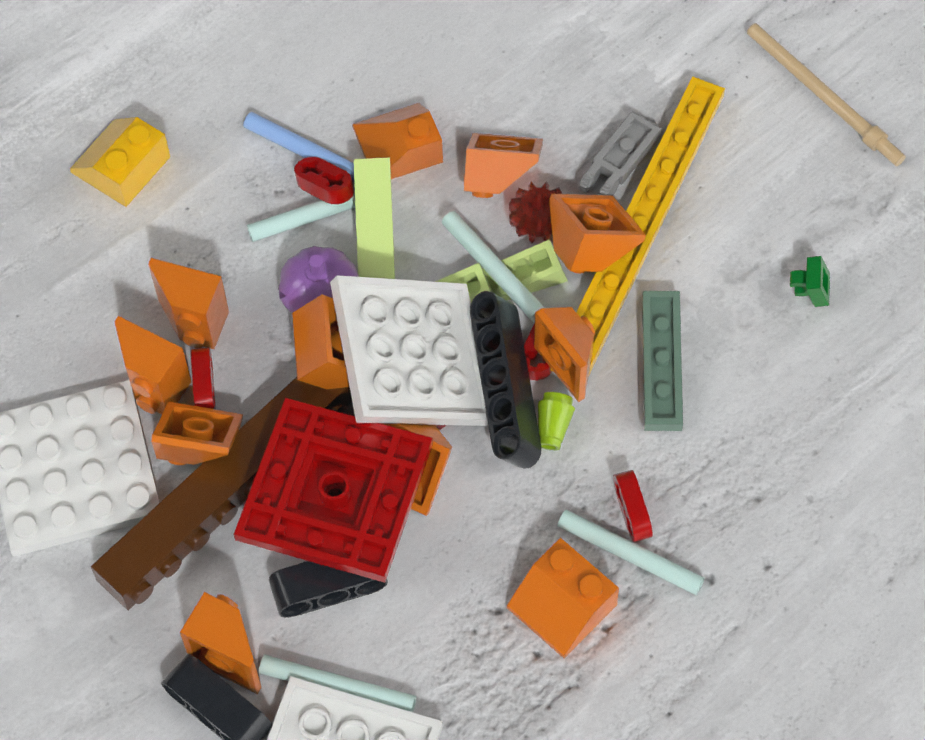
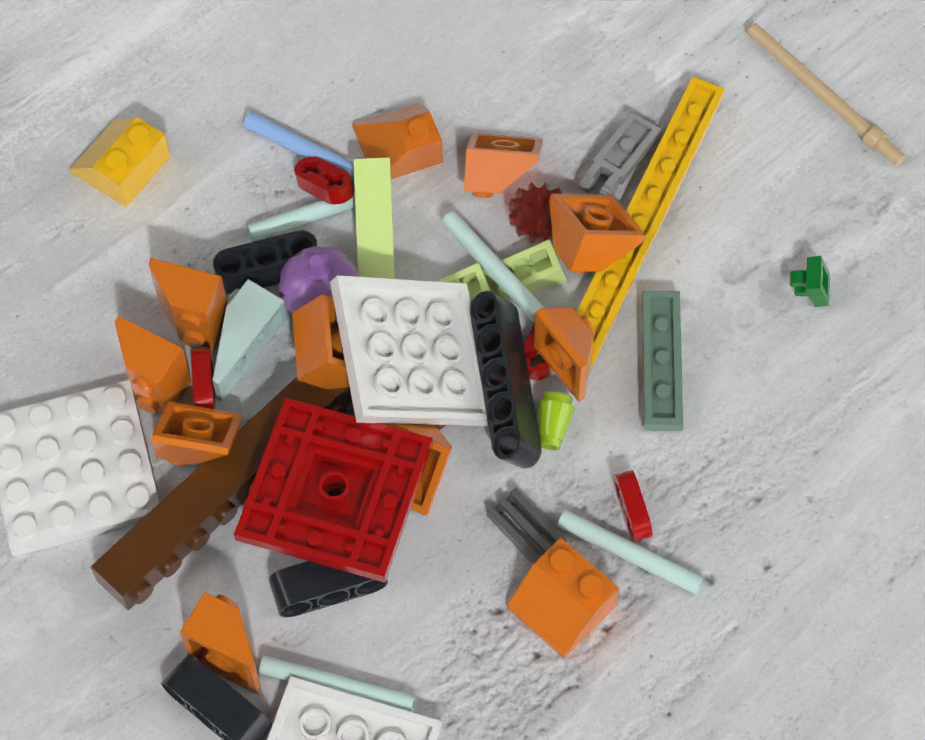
(248, 256): none -> black beam
(248, 326): none -> light aqua slope
(533, 514): none -> dark grey tile

